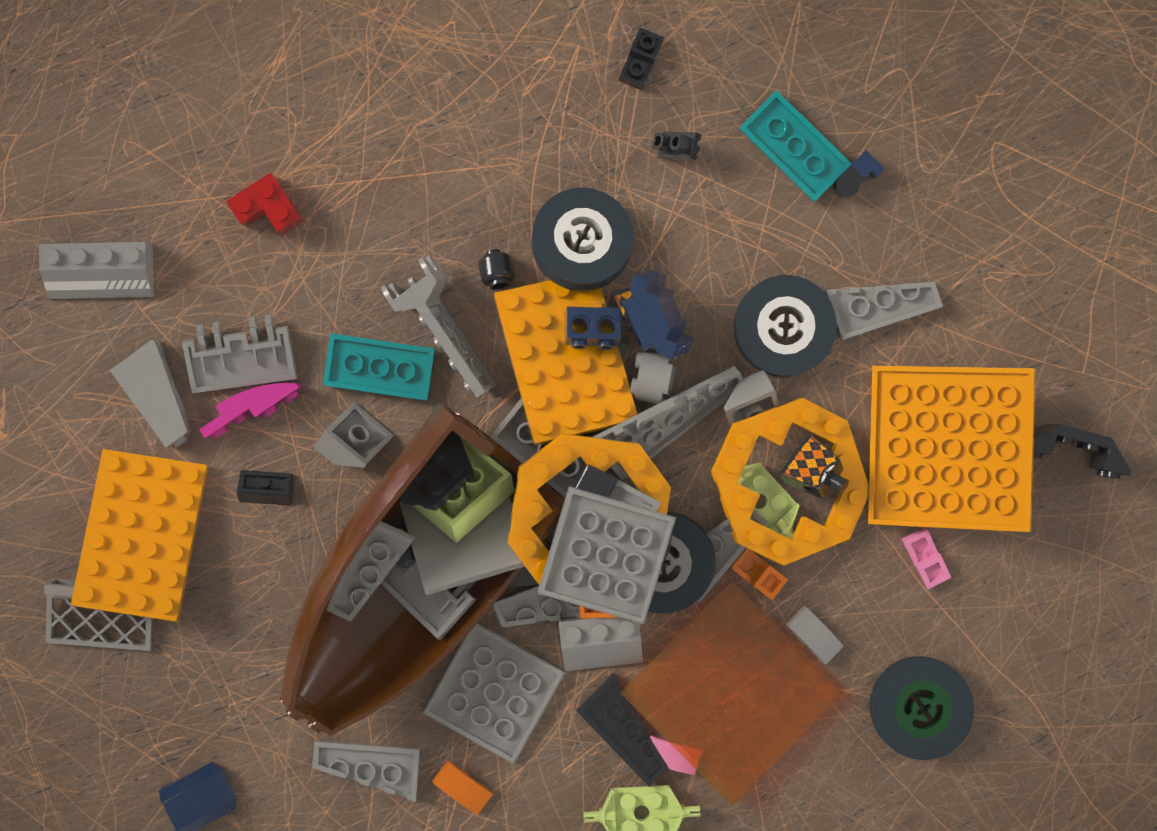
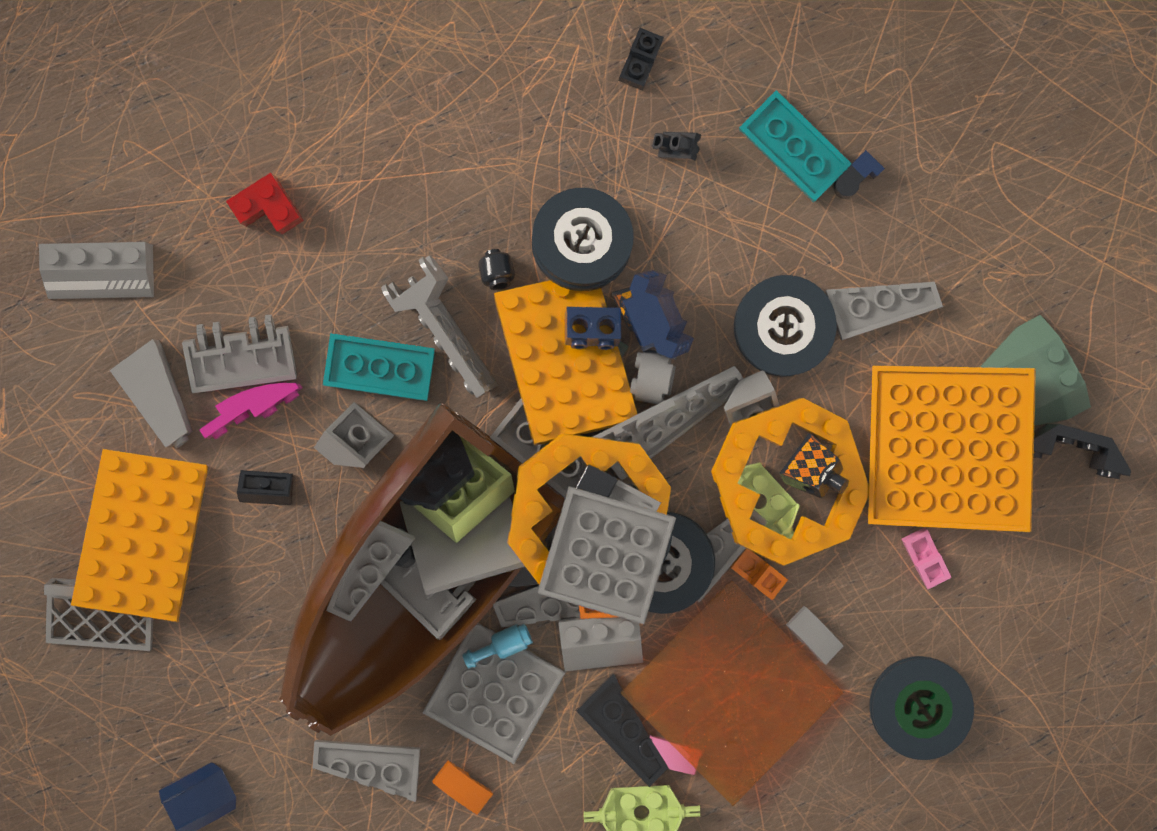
(503, 644): none -> medium azure piece
(1058, 385): none -> sand green wedge

